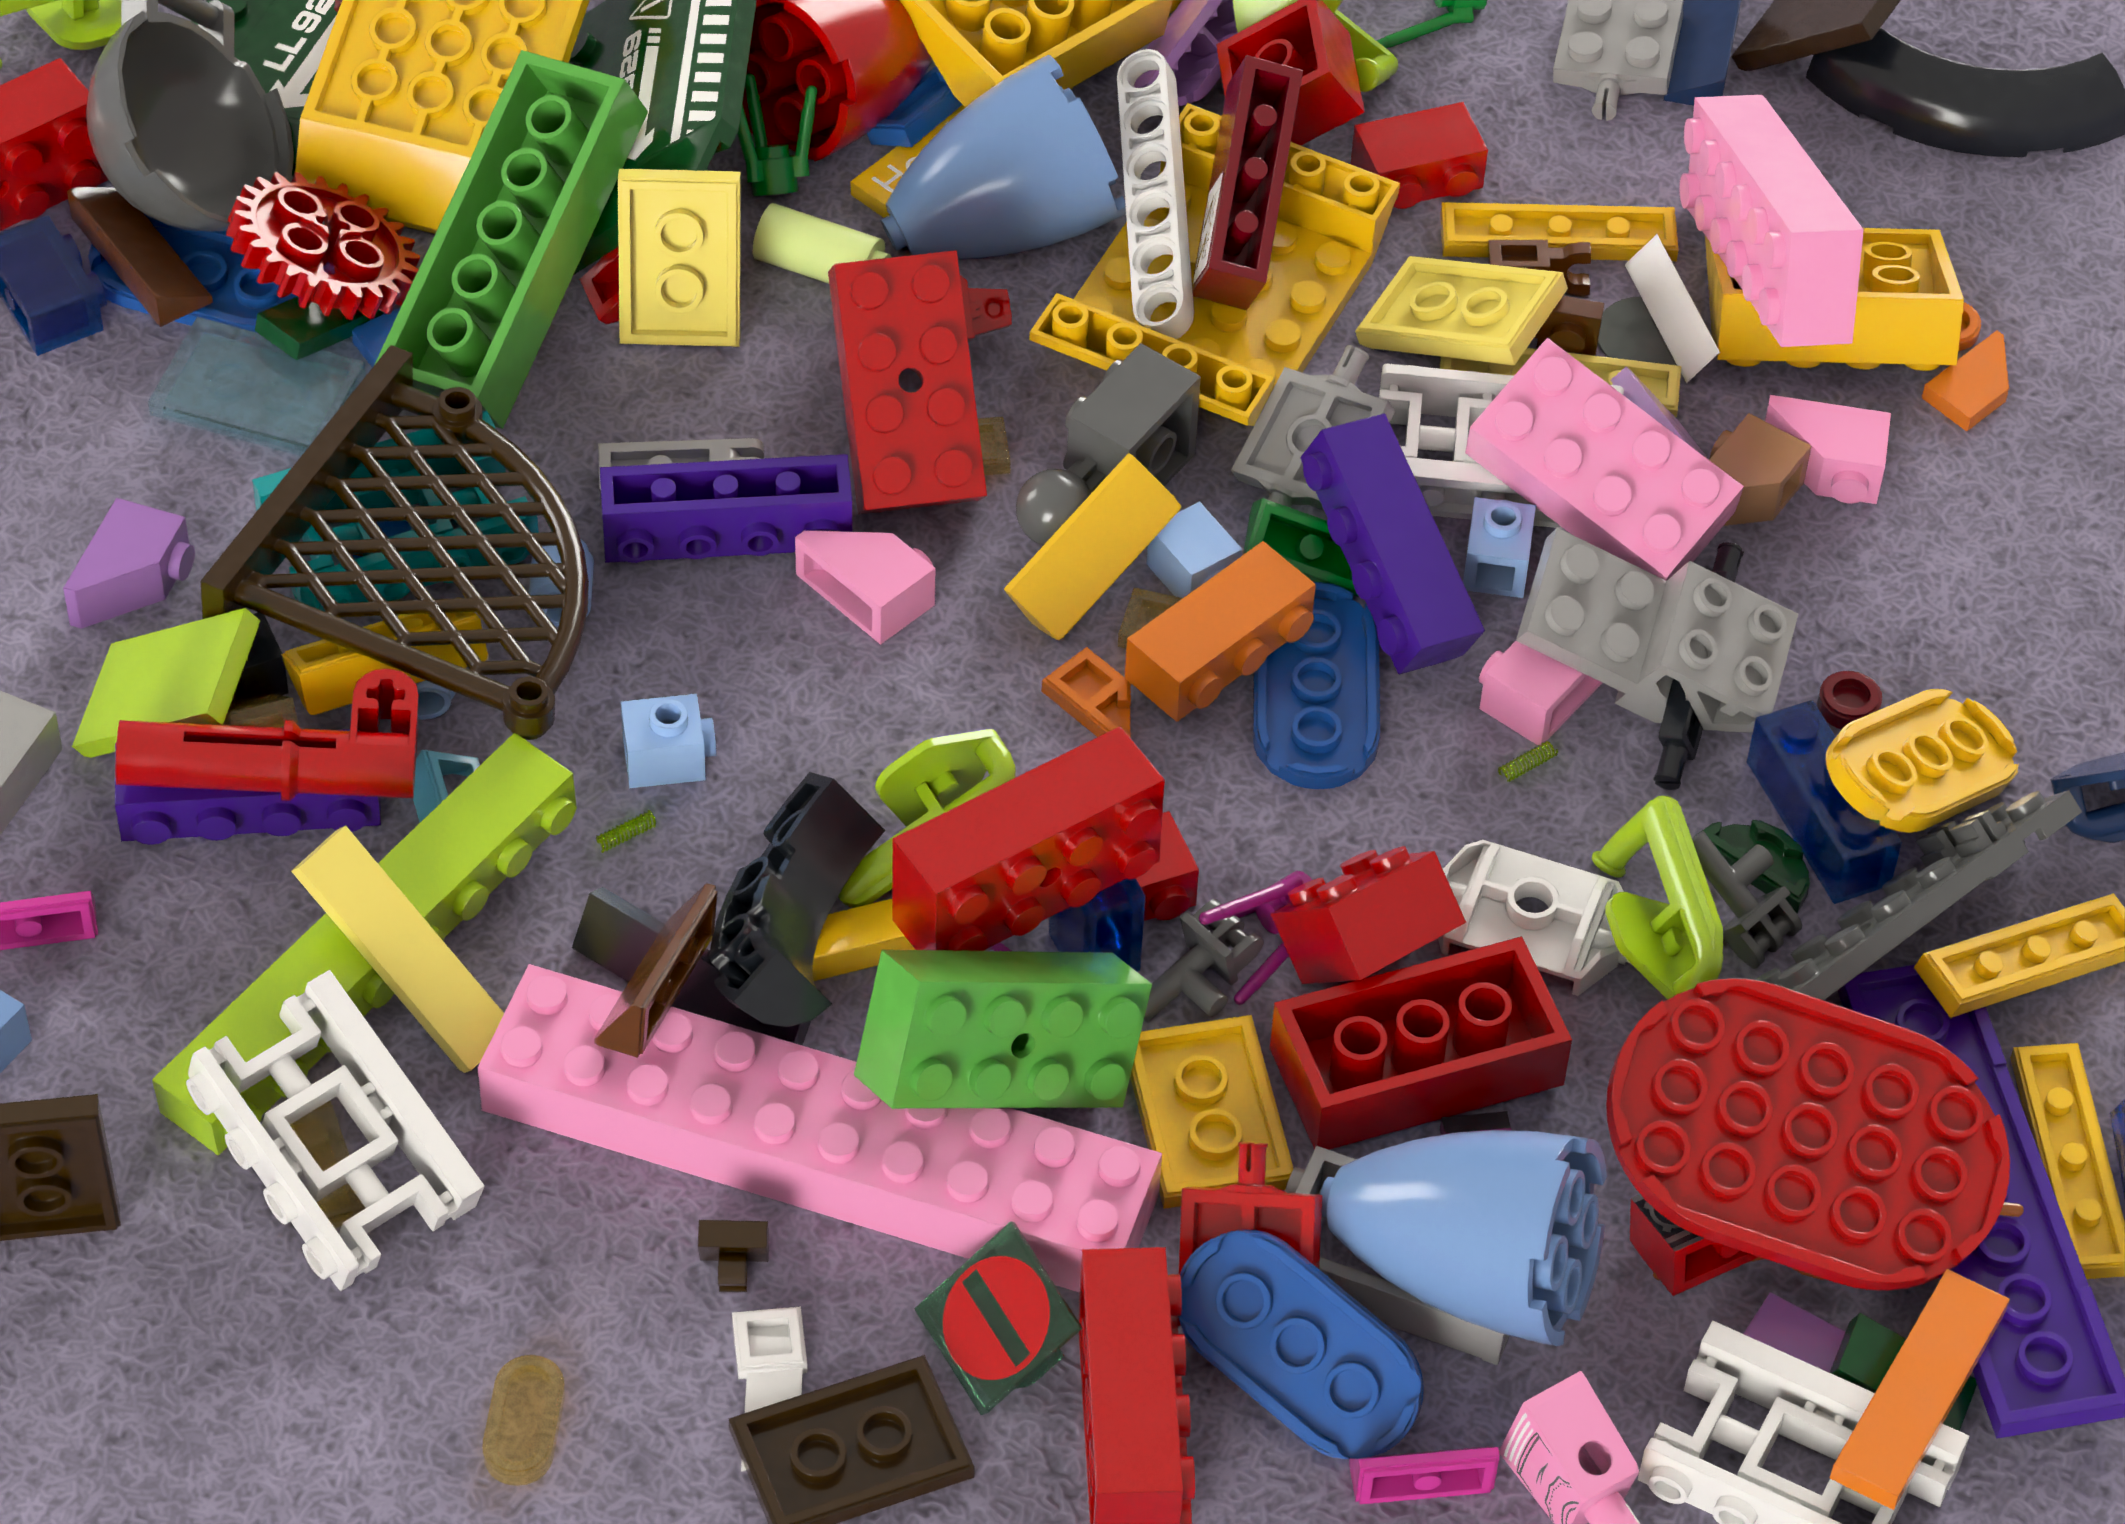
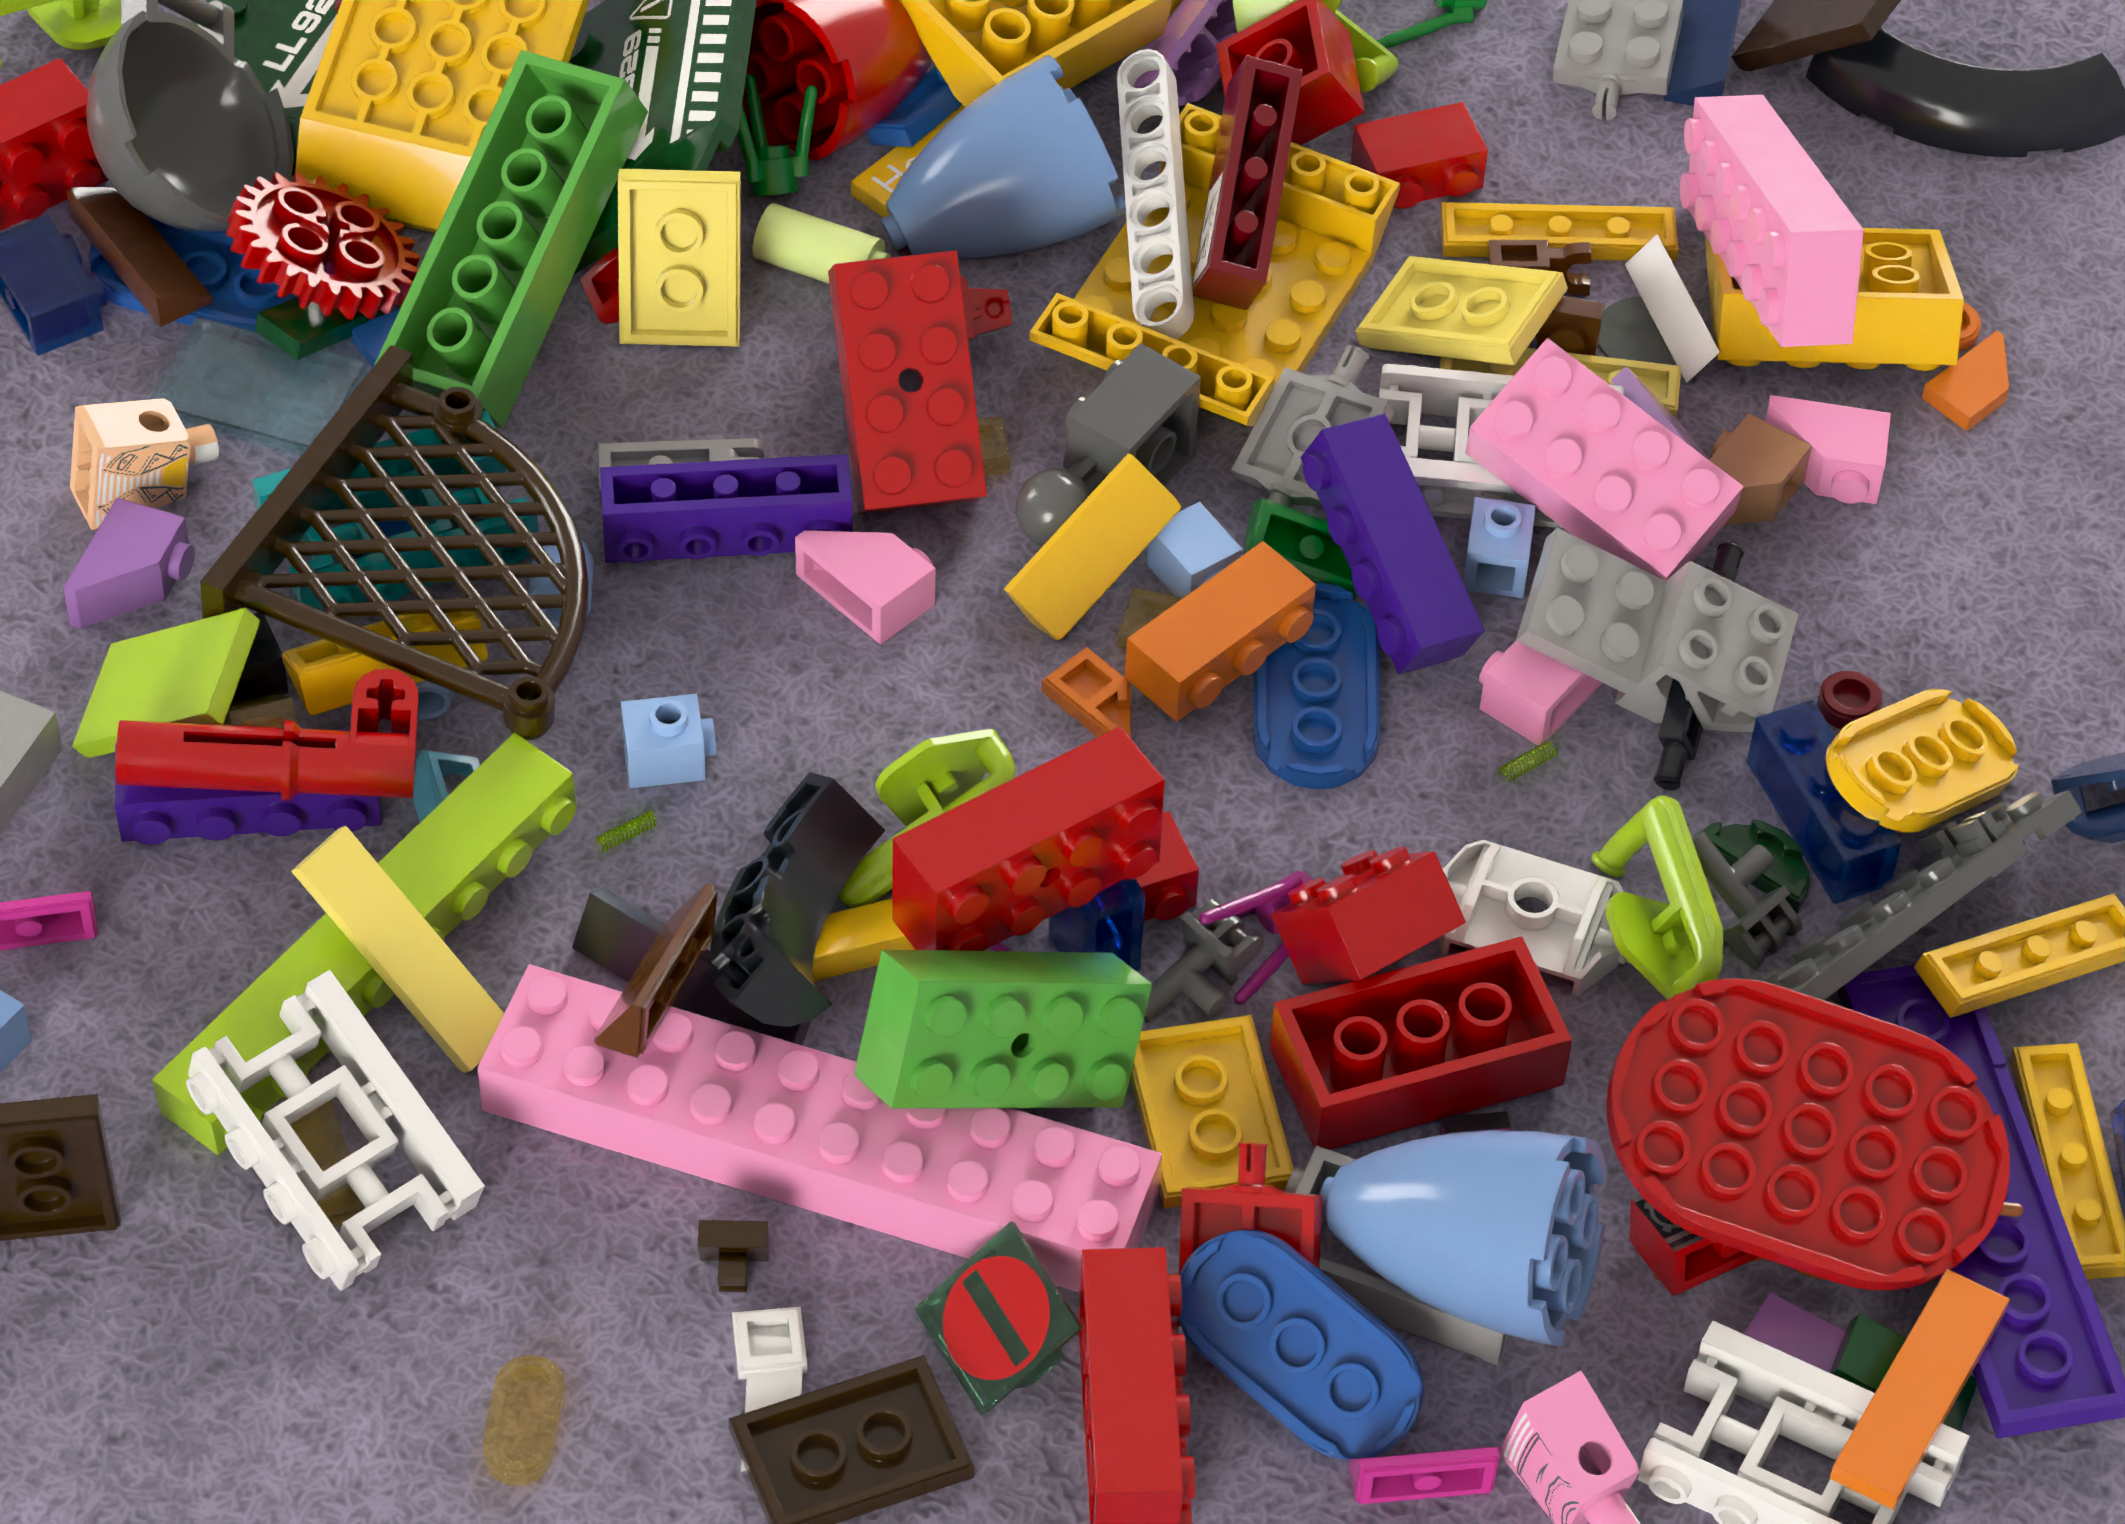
(134, 455): none -> light nougat torso

